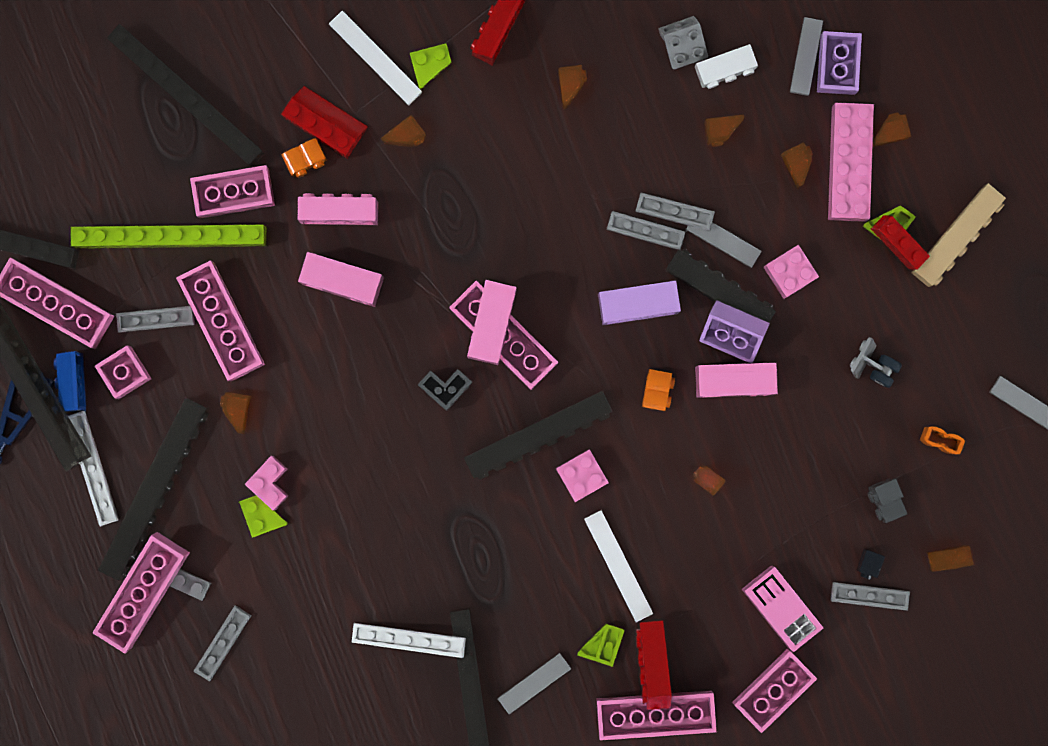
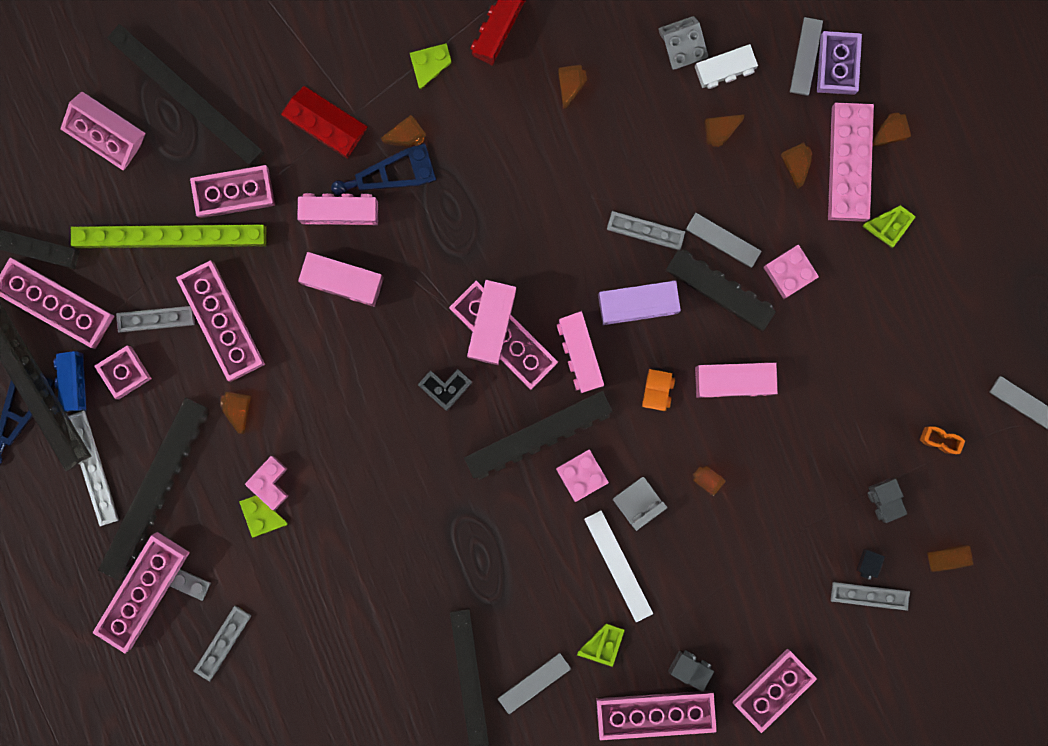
(102, 130): none -> bright pink slope
(304, 157): orange brick -> none
(375, 58): white tile -> none
(408, 640): white tile -> none
(420, 164): none -> dark blue plate
(581, 352): none -> bright pink slope
(639, 503): none -> light grey bracket
(654, 663): red brick -> none
(675, 211): light grey tile -> none
(690, 671): none -> dark grey brick
(734, 332): lavender brick -> none
(782, 608): bright pink piece -> none
(886, 366): plate -> none
(900, 242): red brick -> none
(959, 234): tan brick -> none

